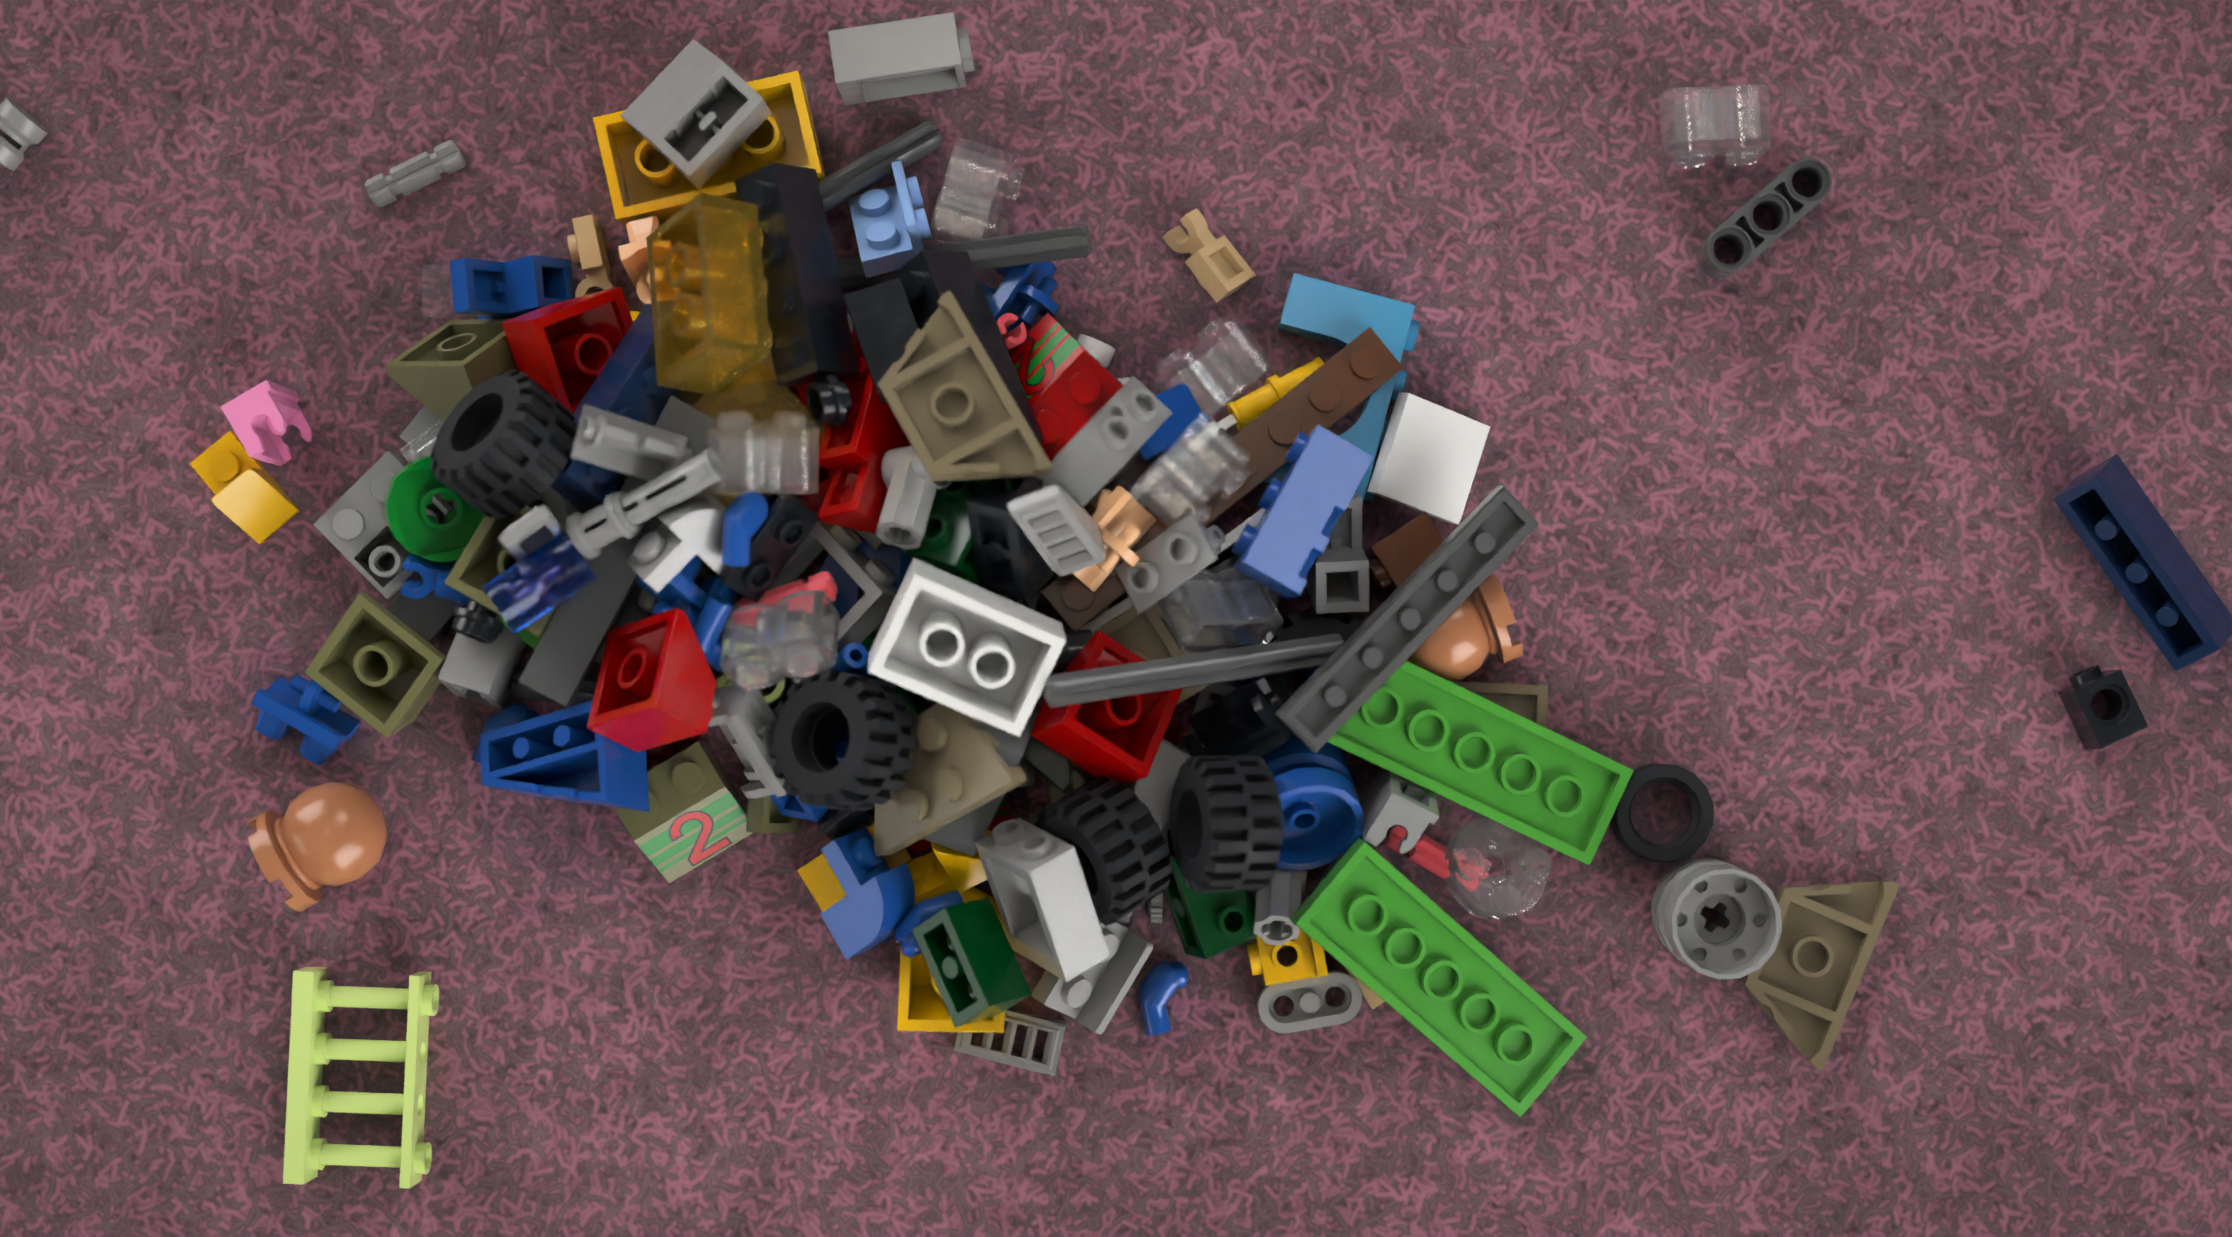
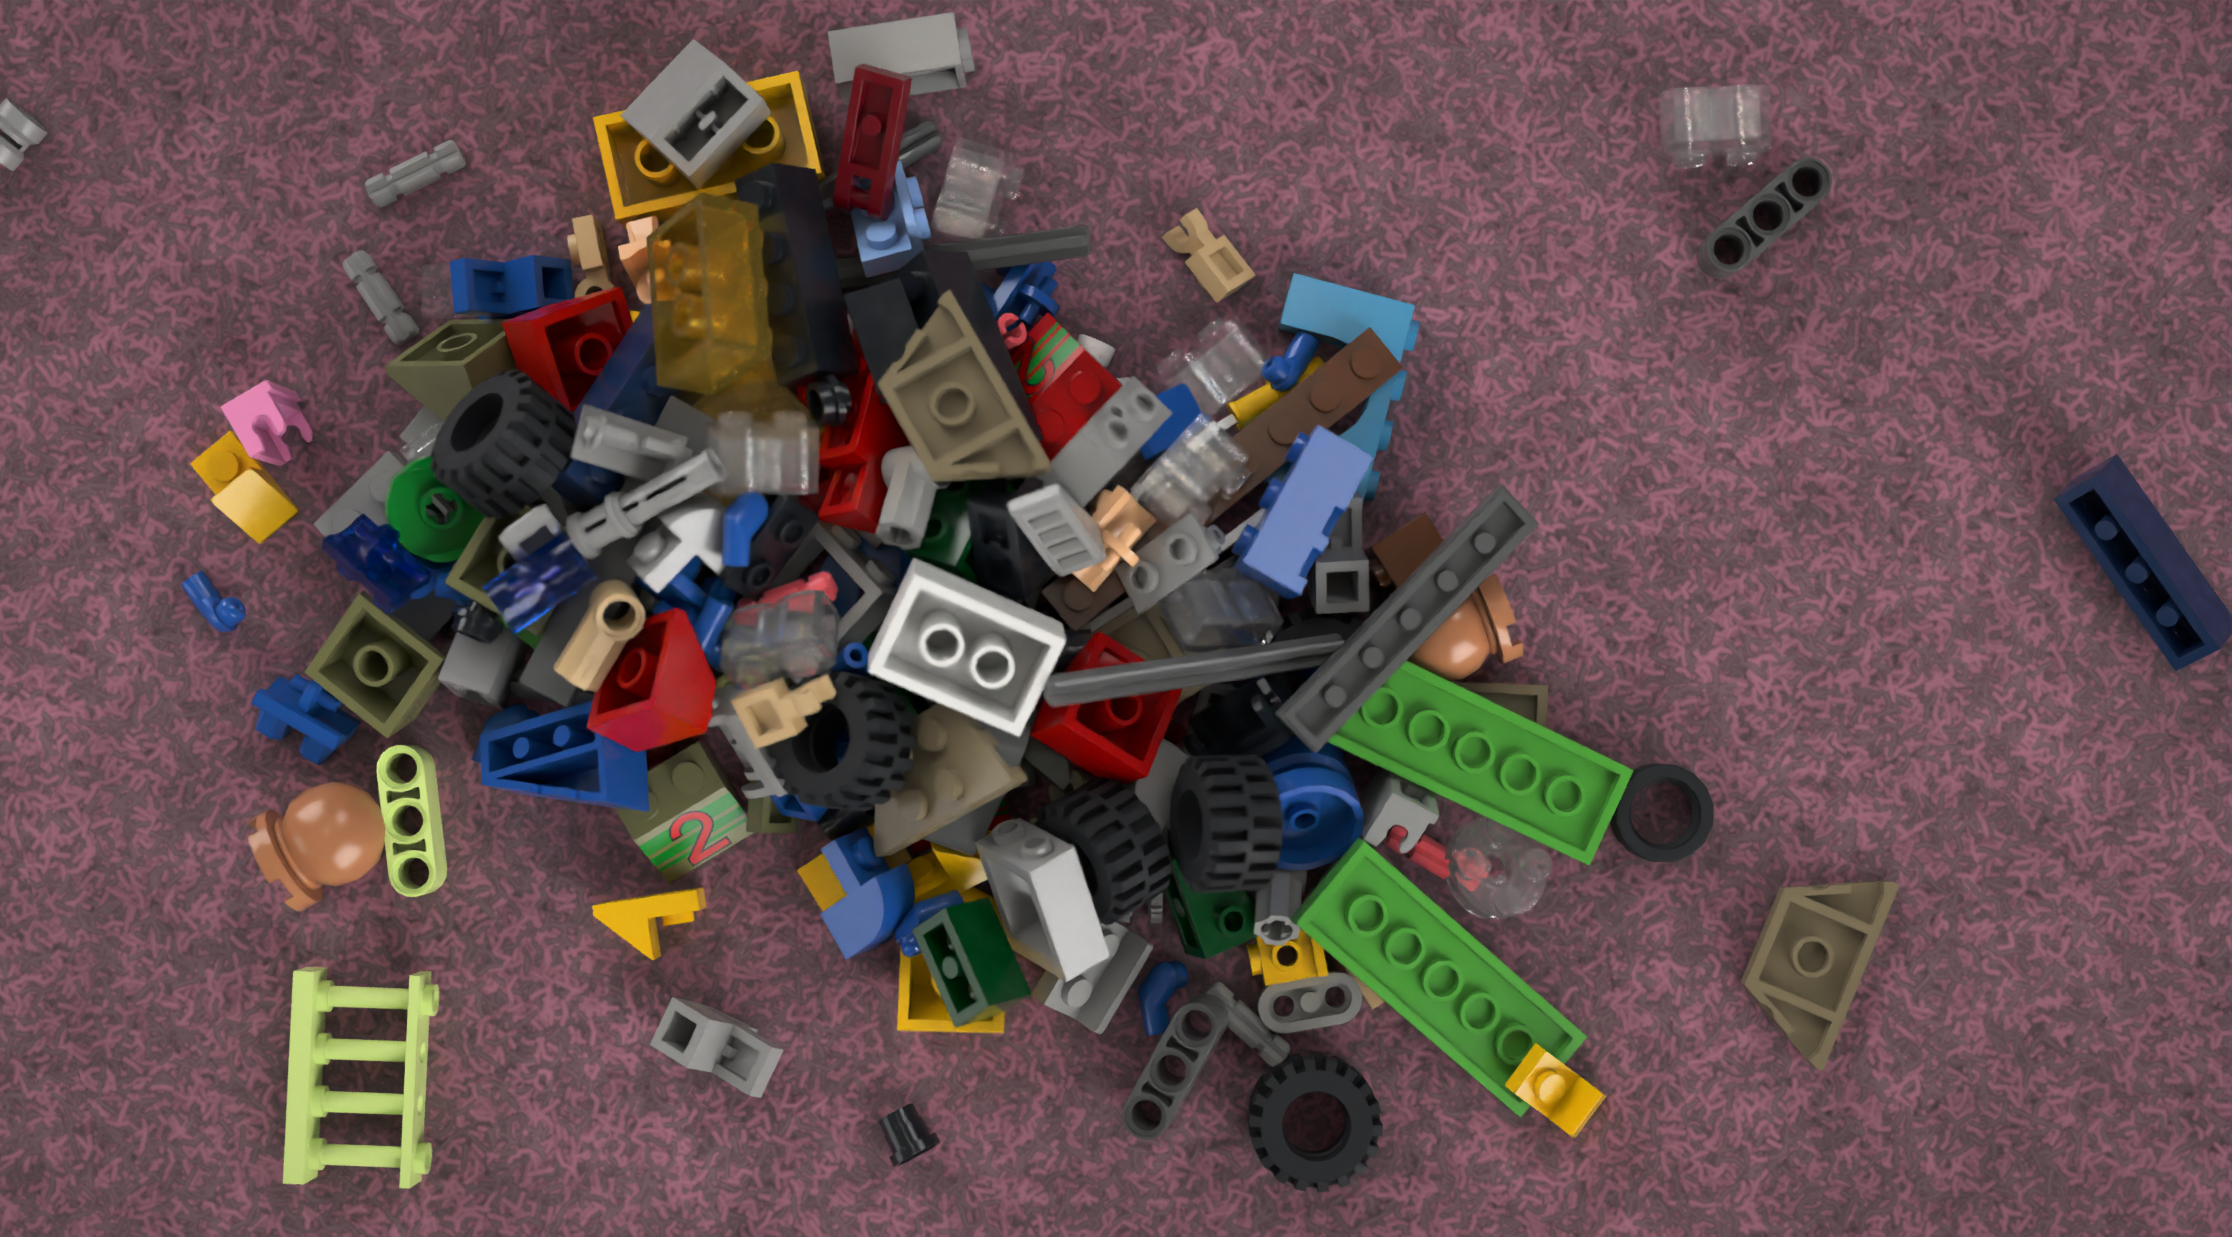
(219, 612): none -> blue arm
(377, 562): none -> clear blue hips
(380, 297): none -> light grey axle
(400, 844): none -> yellowish green beam
(598, 639): none -> tan piece
(636, 920): none -> yellow slope
(718, 1044): none -> light grey brick
(775, 712): none -> tan plate
(872, 140): none -> dark red plate
(907, 1134): none -> black piece
(1051, 1054): light grey slope -> none
(1158, 1083): none -> dark grey beam
(1250, 1027): none -> light grey axle
(1287, 370): none -> blue arm
(1324, 1166): none -> black tyre
(1428, 458): white tile -> none
(1555, 1090): none -> yellow slope
(1746, 922): light grey wheel -> none
(2122, 714): black brick -> none

